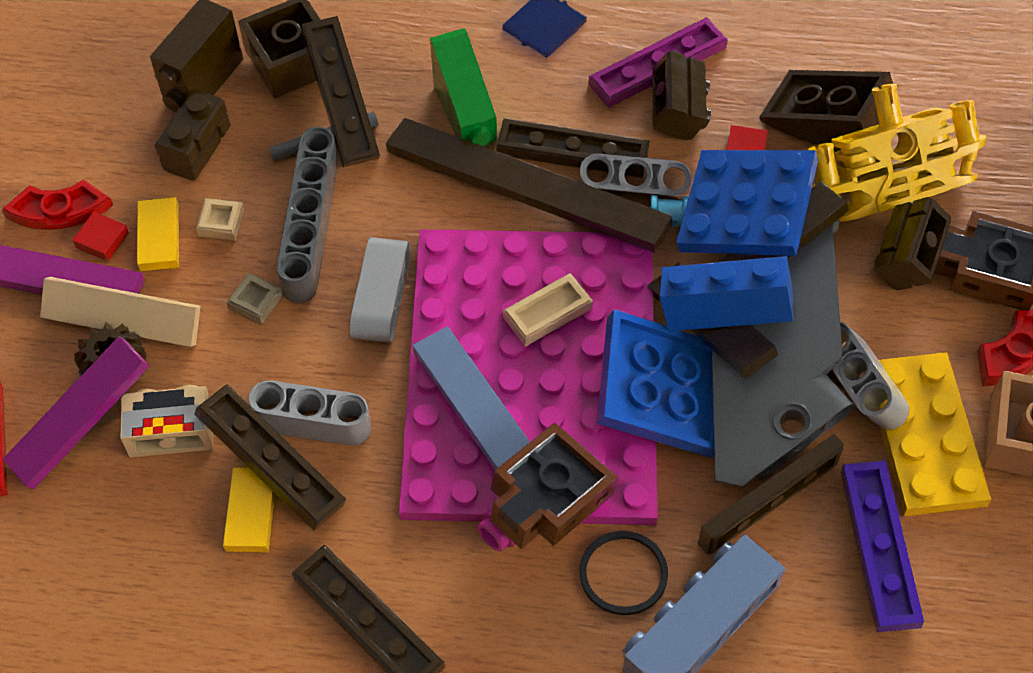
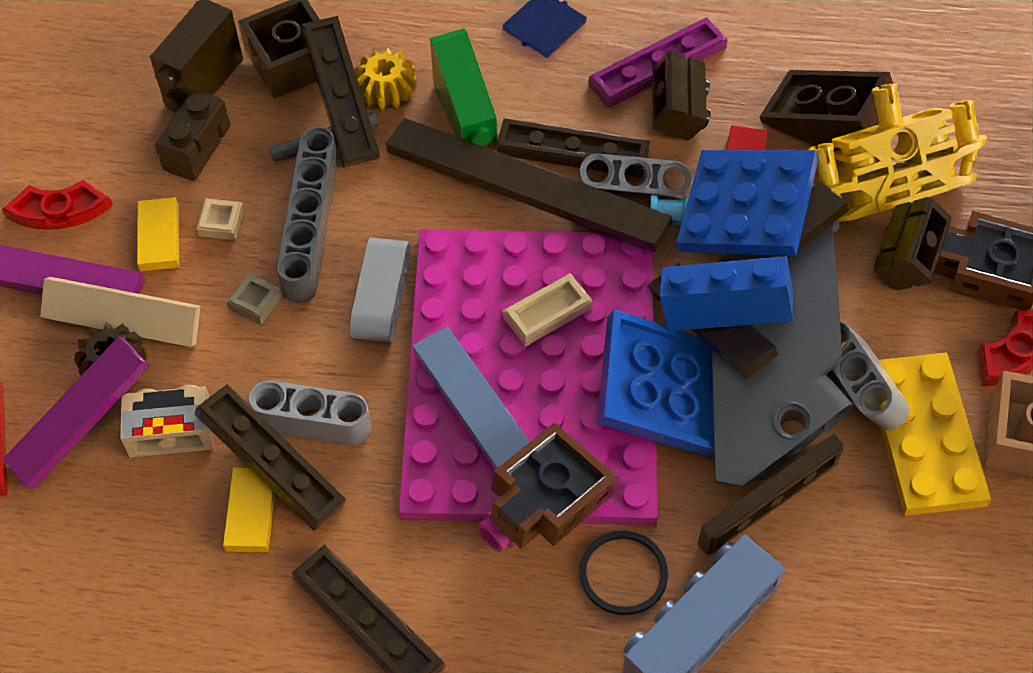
(100, 236): red tile -> none
(386, 79): none -> yellow gear
(881, 547): dark purple plate -> none

